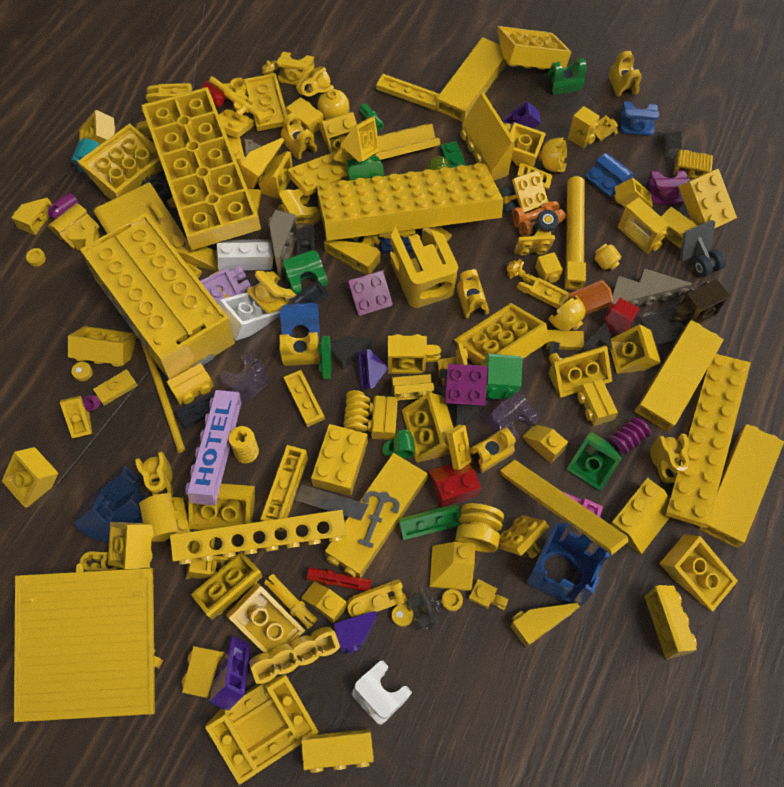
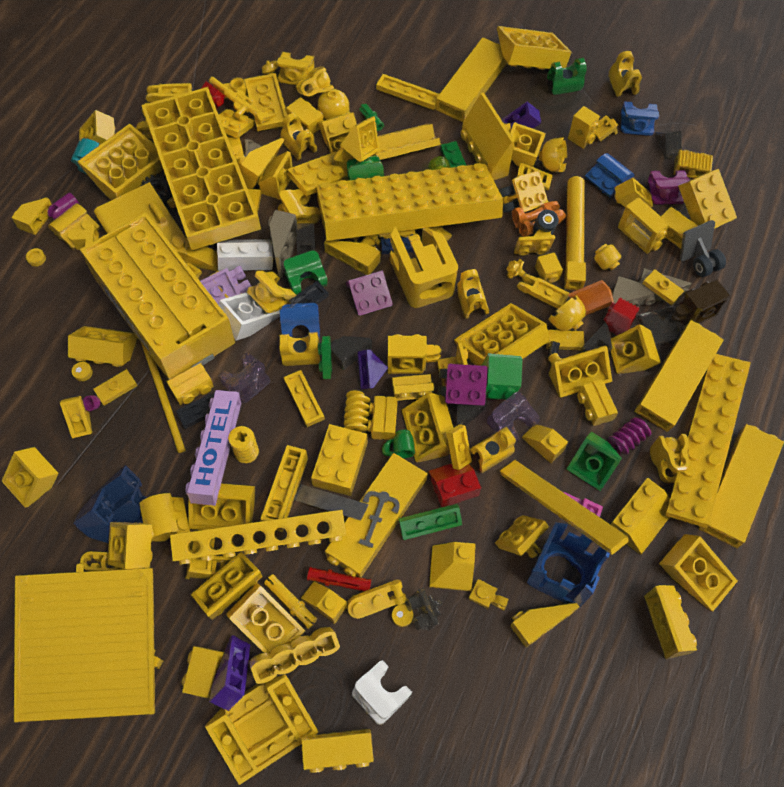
(156, 473): yellow piece -> none
(354, 632): dark purple slope -> none
(452, 600): yellow tile -> none
(480, 526): yellow wheel -> none
(663, 287): none -> yellow plate

